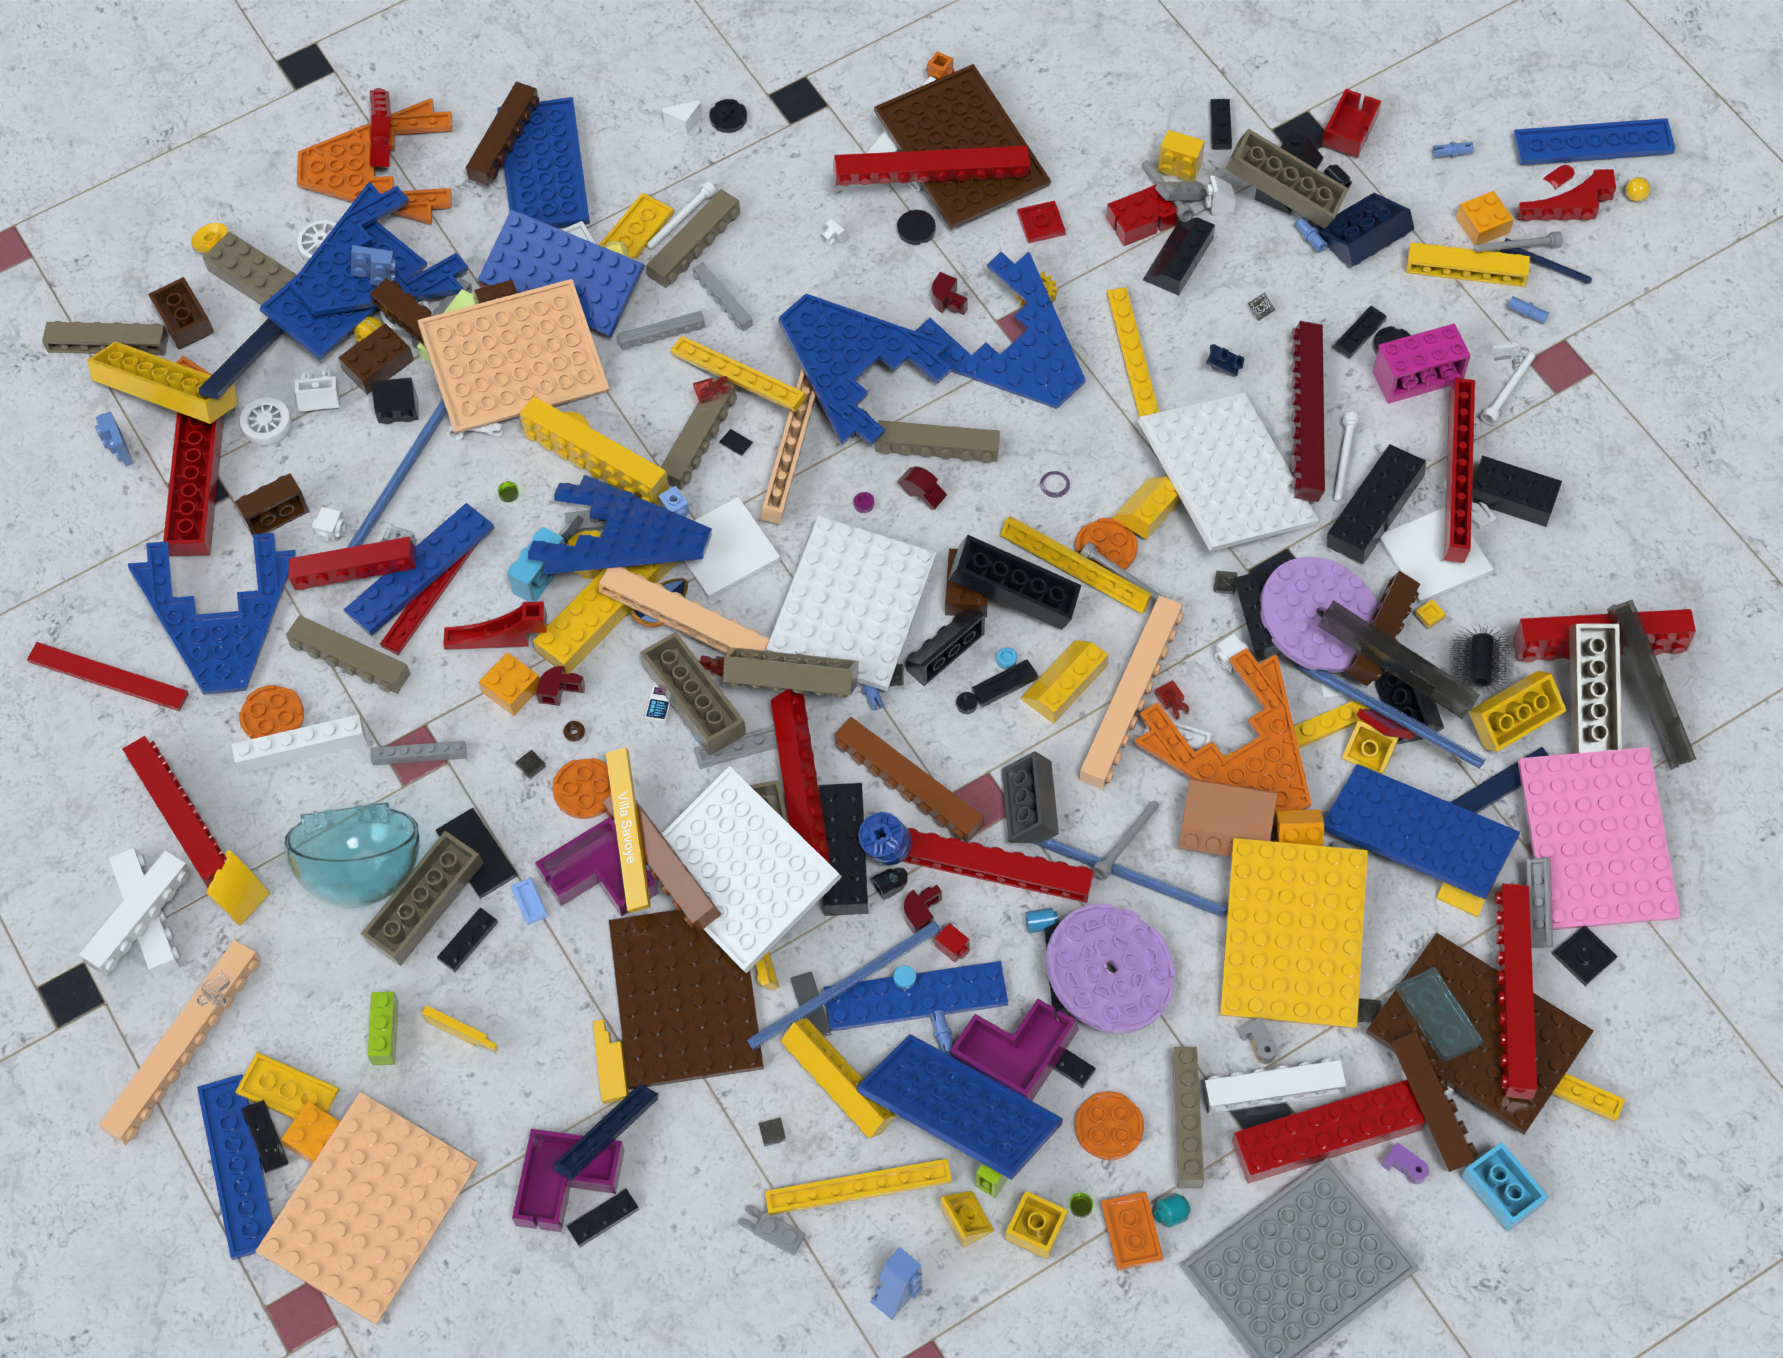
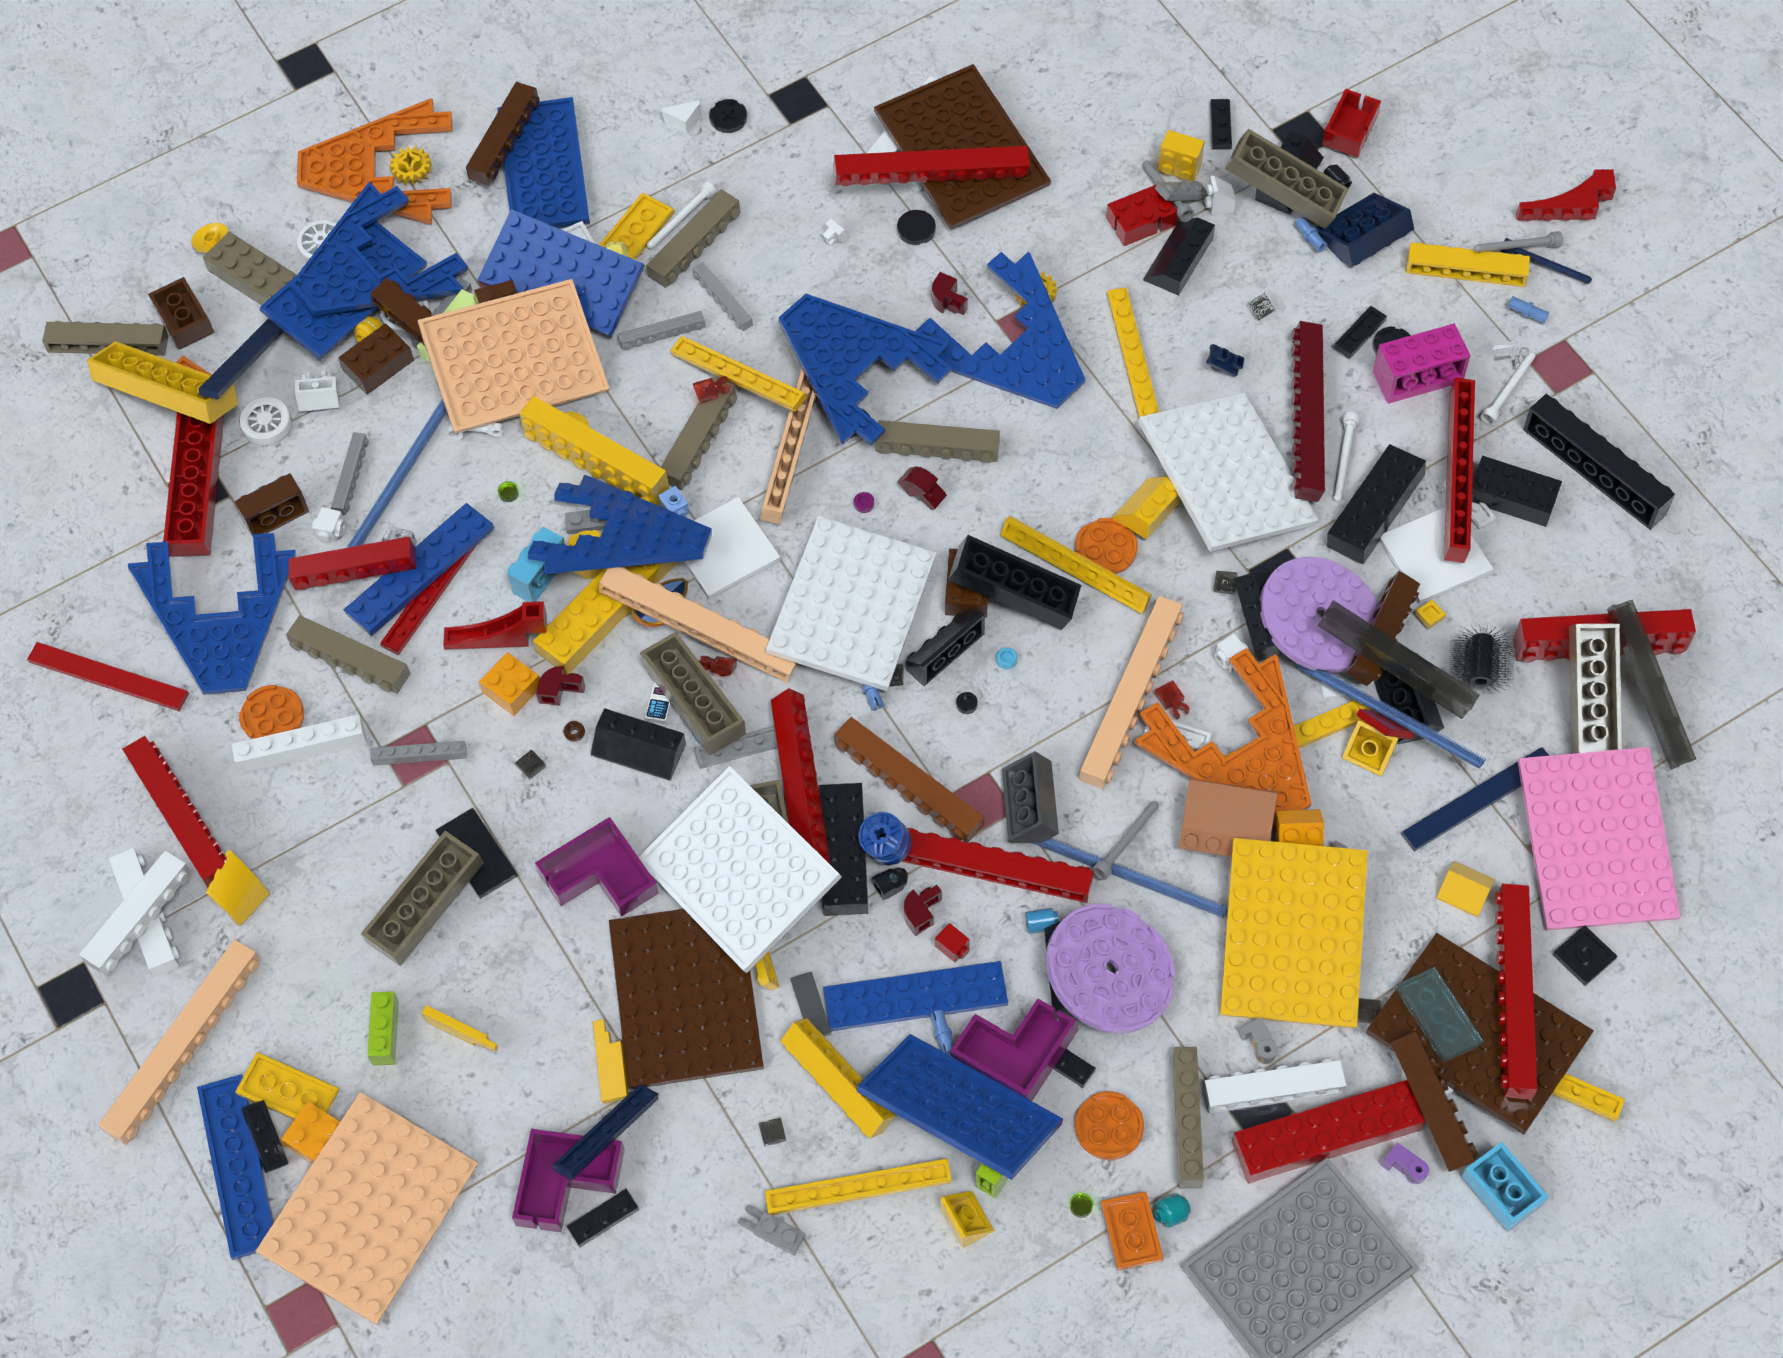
(112, 437): medium blue plate -> none
(212, 990): clear piece -> none
(350, 472): none -> light grey piece
(353, 853): clear light blue windscreen -> none
(372, 263): medium blue plate -> none
(379, 128): red arch -> none
(395, 400): black slope -> none
(419, 167): none -> yellow gear
(467, 939): black plate -> none
(529, 901): light blue tile -> none
(569, 530): dark grey tile -> none
(582, 787): orange tile -> none
(628, 830): yellow tile -> none
(637, 744): none -> black slope
(672, 872): brick -> none
(736, 442): black piece -> none
(790, 671): dark tan brick -> none
(844, 984): medium blue axle -> none
(900, 1281): medium blue wedge -> none
(904, 977): medium azure tile -> none
(940, 65): orange brick -> none
(1005, 683): black plate -> none
(1036, 1225): yellow brick -> none
(1041, 222): red tile -> none
(1058, 494): clear purple piece -> none
(1066, 679): yellow slope -> none
(1090, 551): light grey piece -> none
(1421, 831): blue plate -> none
(1453, 149): medium blue pin -> none
(1484, 218): light orange brick -> none
(1517, 711): yellow brick -> none
(1540, 902): light grey tile -> none
(1560, 176): red piece -> none
(1594, 141): blue plate -> none
(1598, 461): none -> black brick
(1638, 189): yellow piece -> none

